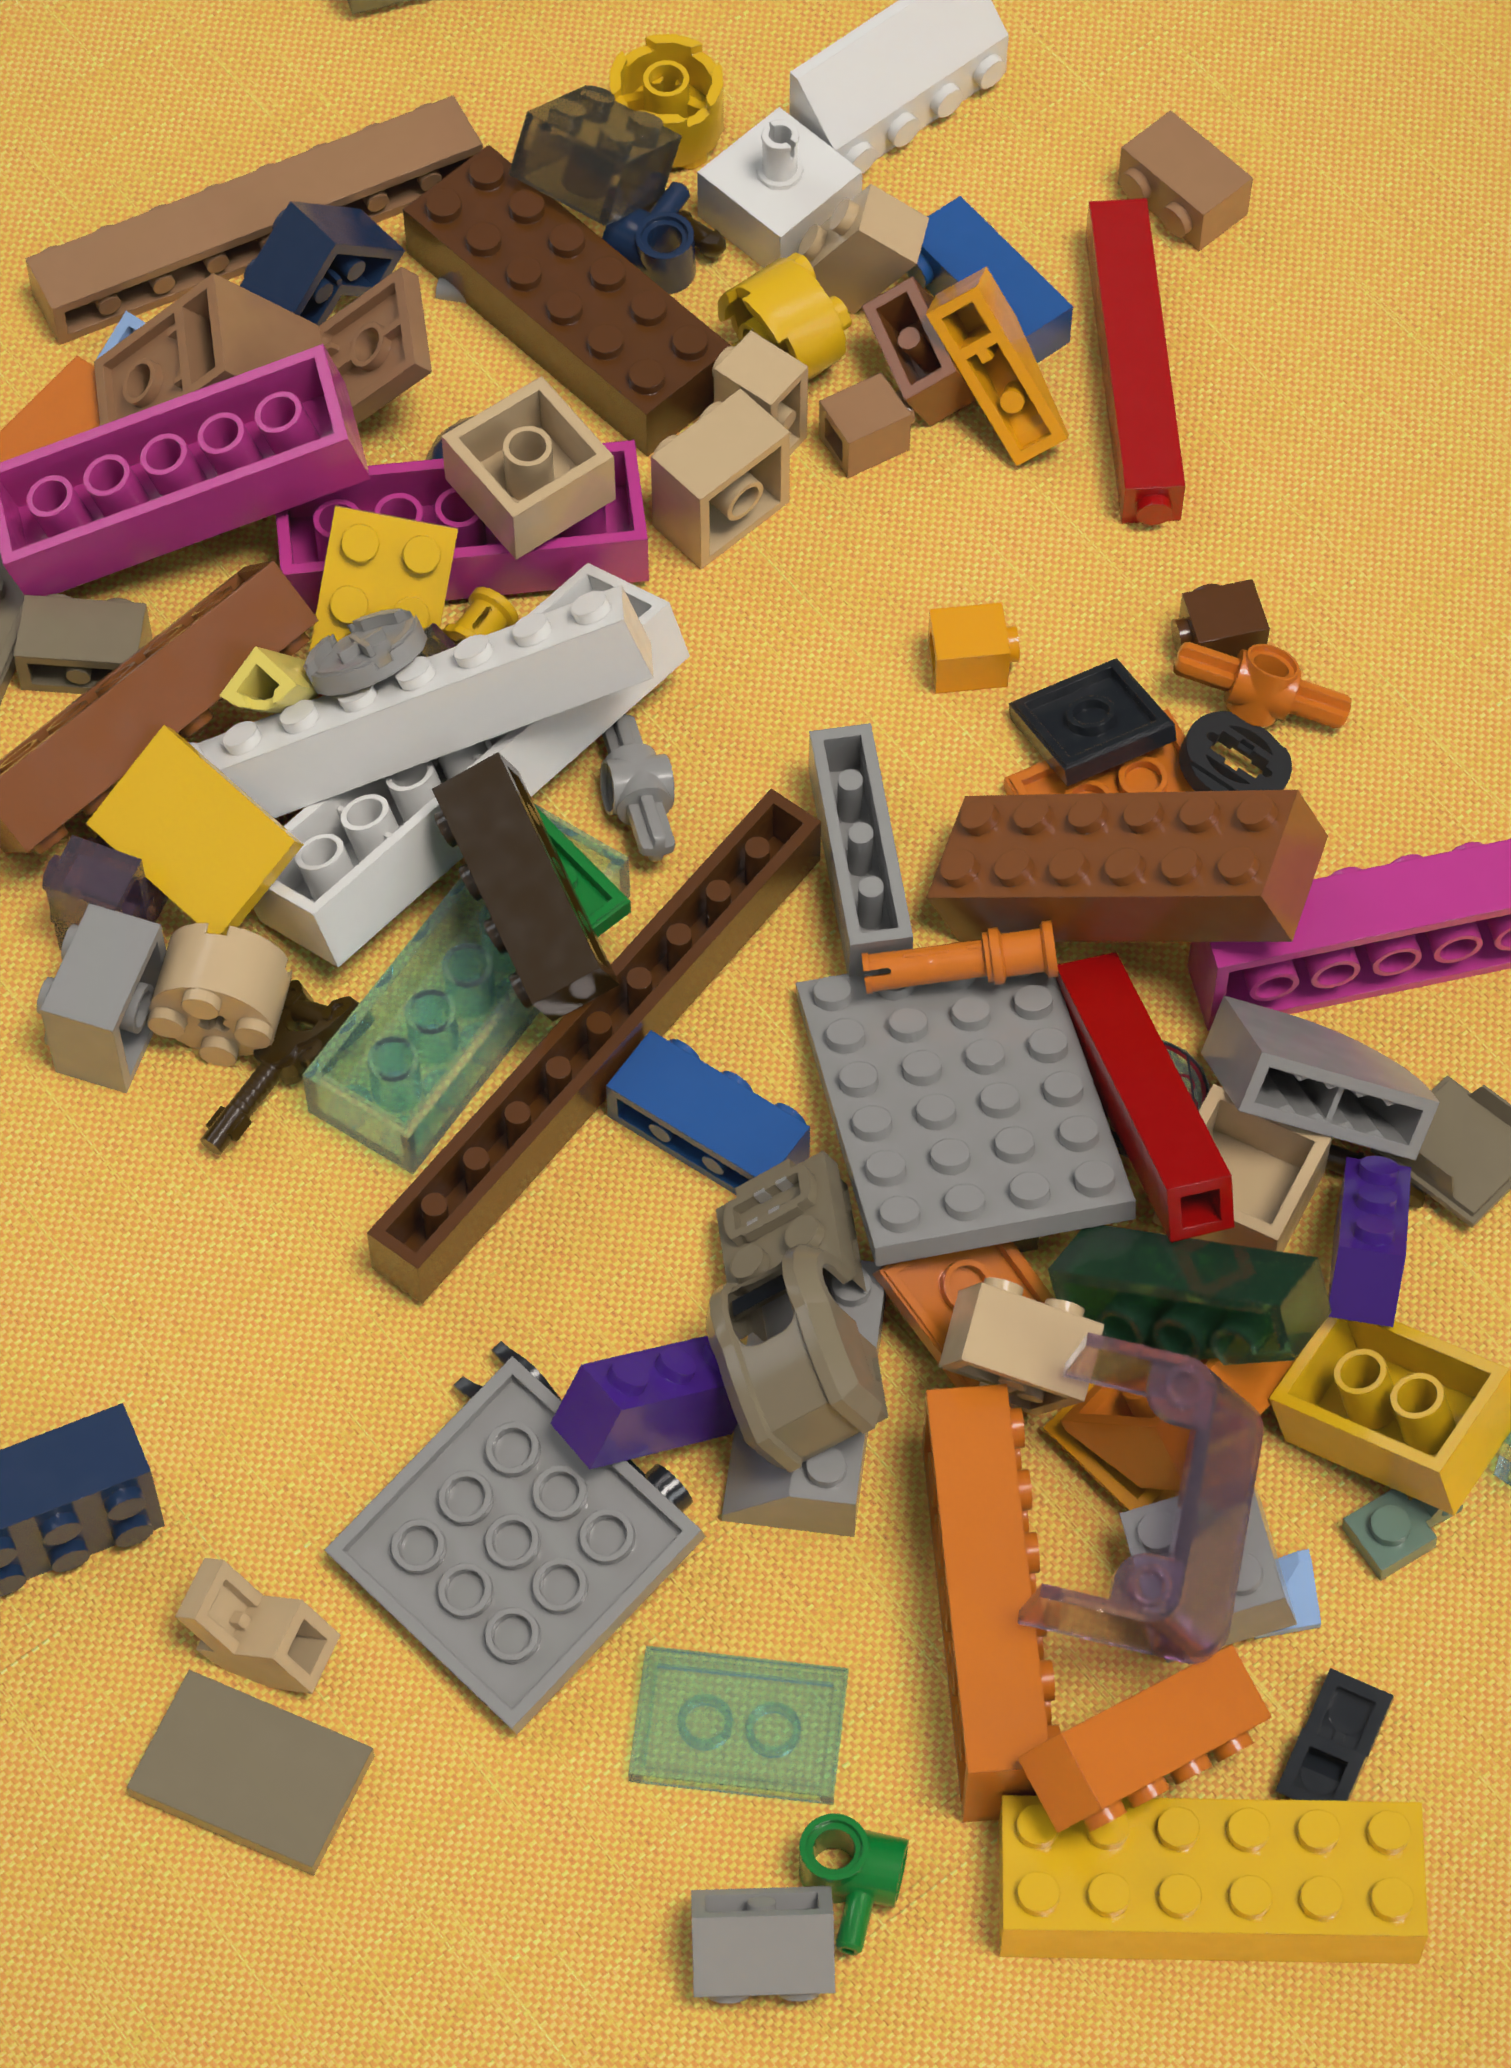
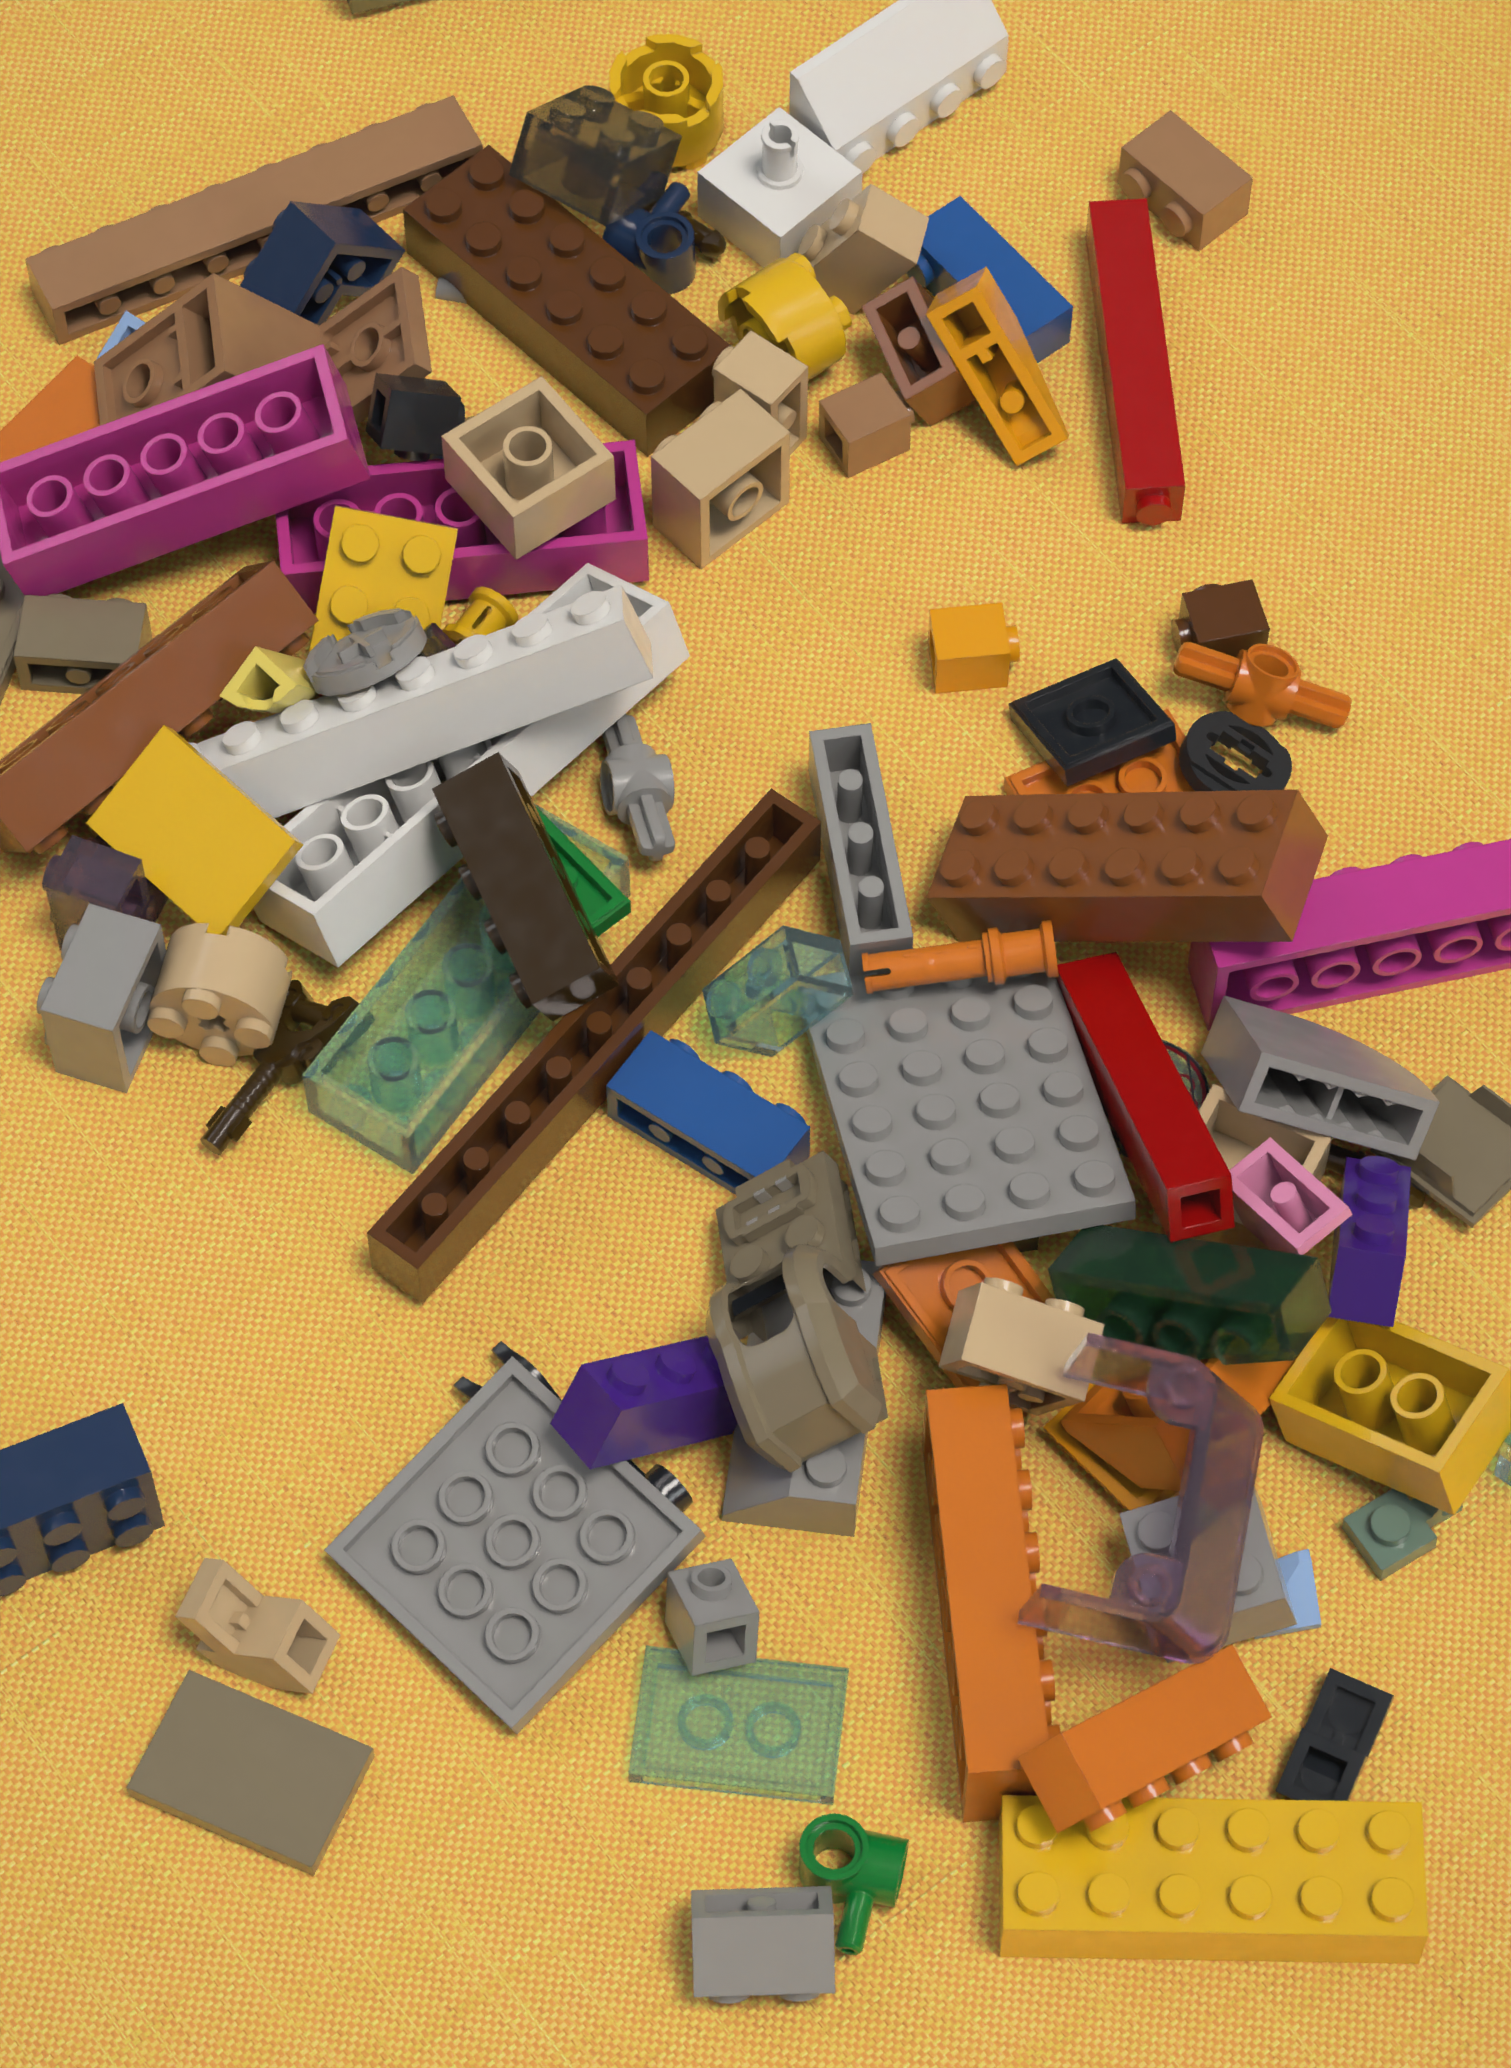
(412, 415): none -> black brick
(711, 1617): none -> light grey brick
(777, 991): none -> clear light blue brick
(1283, 1200): none -> bright pink slope

